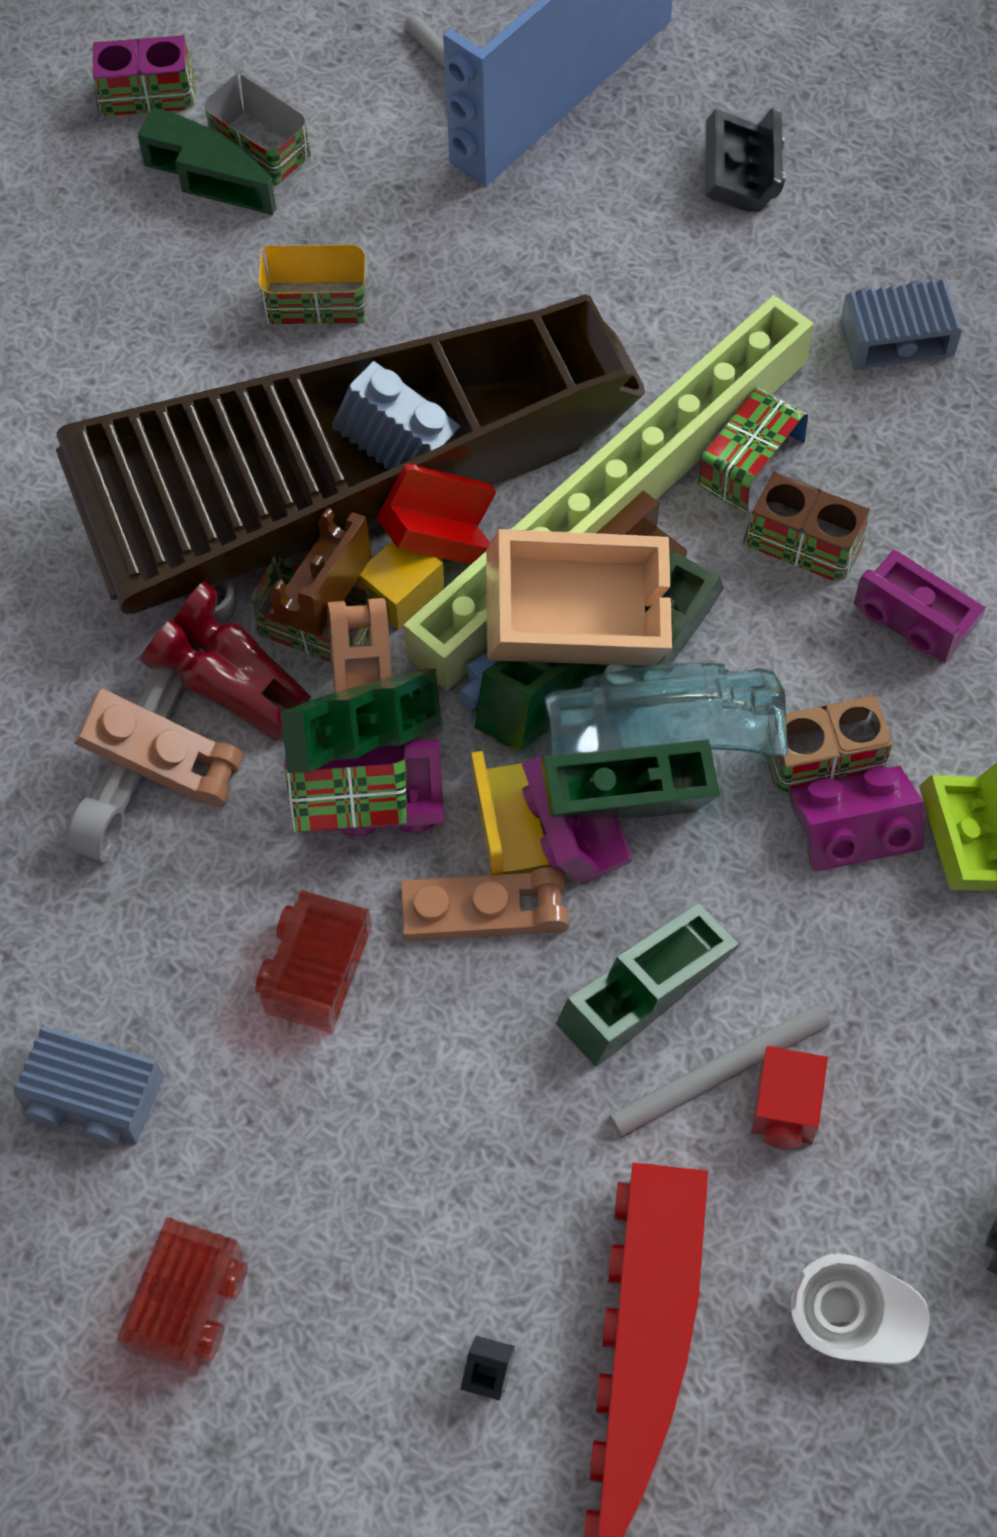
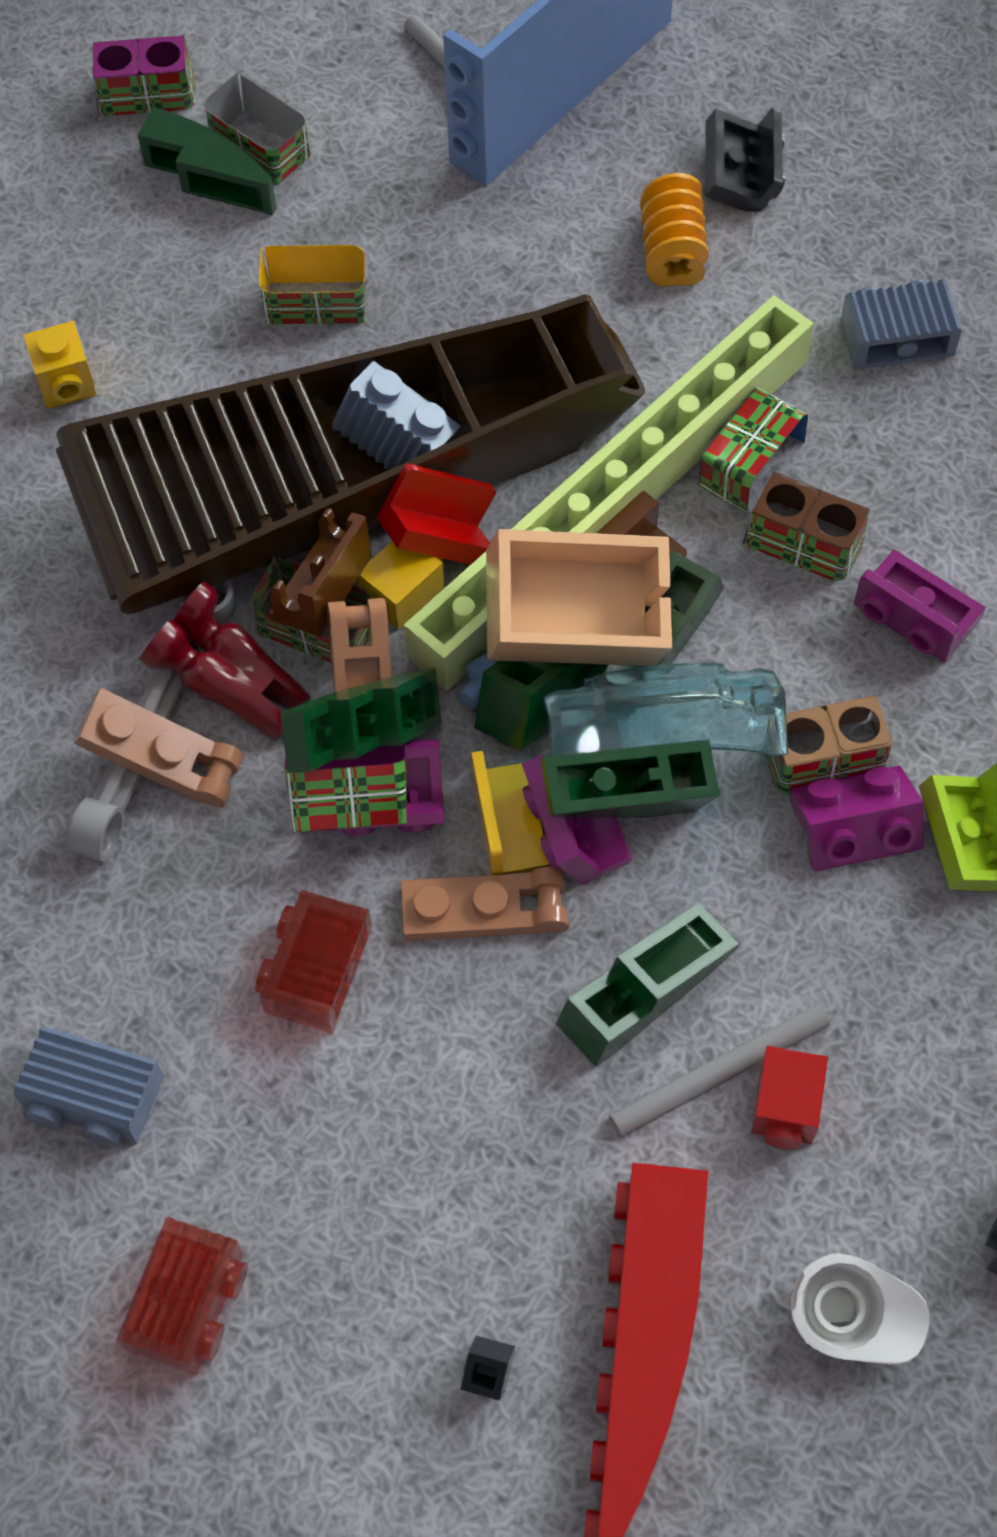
(60, 364): none -> yellow brick
(674, 230): none -> light orange piece

